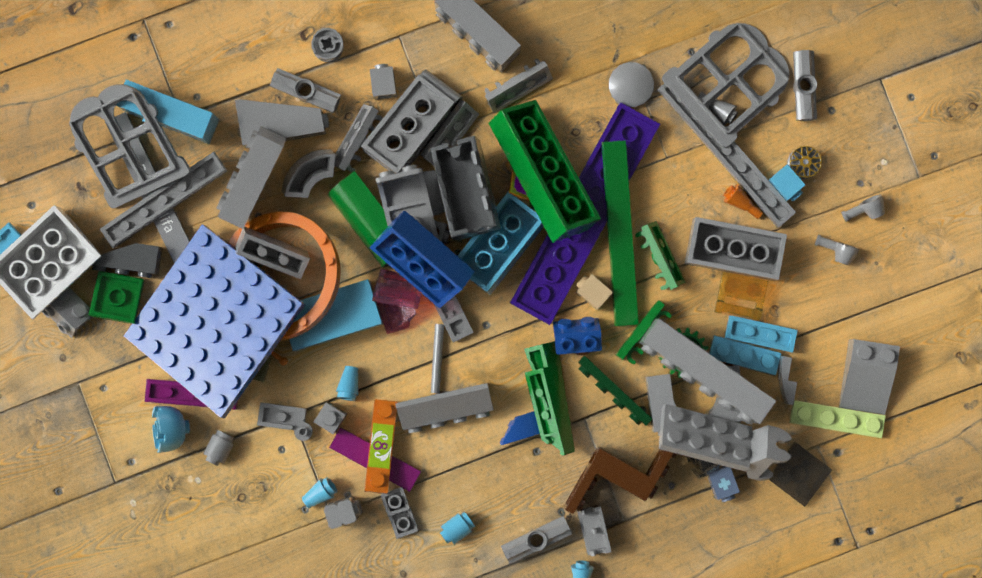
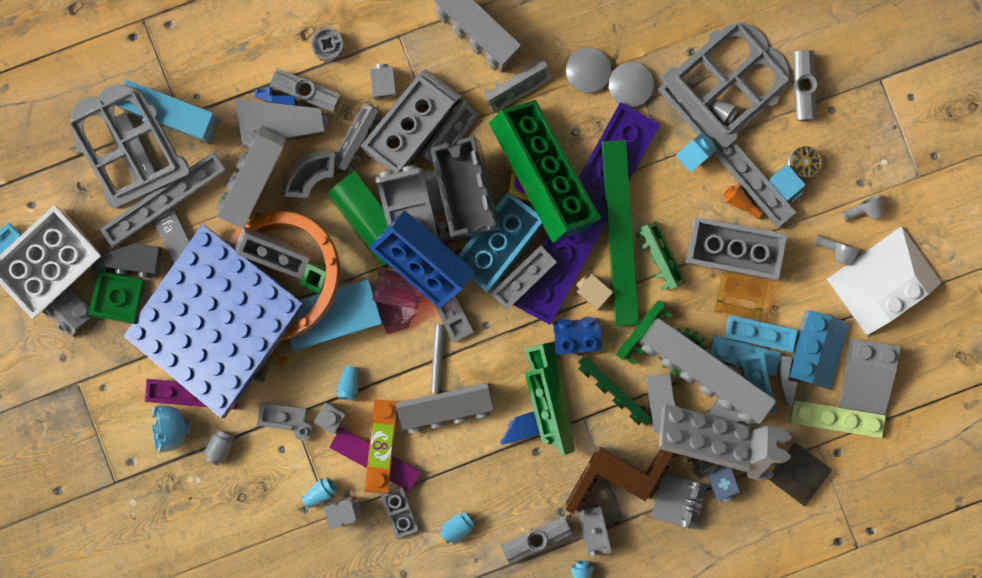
(267, 95): none -> blue slope
(314, 277): none -> green brick
(523, 277): none -> light grey plate
(588, 70): none -> light grey dish
(679, 501): none -> light grey hinge
(696, 152): none -> medium azure brick
(756, 372): none -> medium azure plate
(818, 349): none -> dark azure slope
(884, 281): none -> white slope

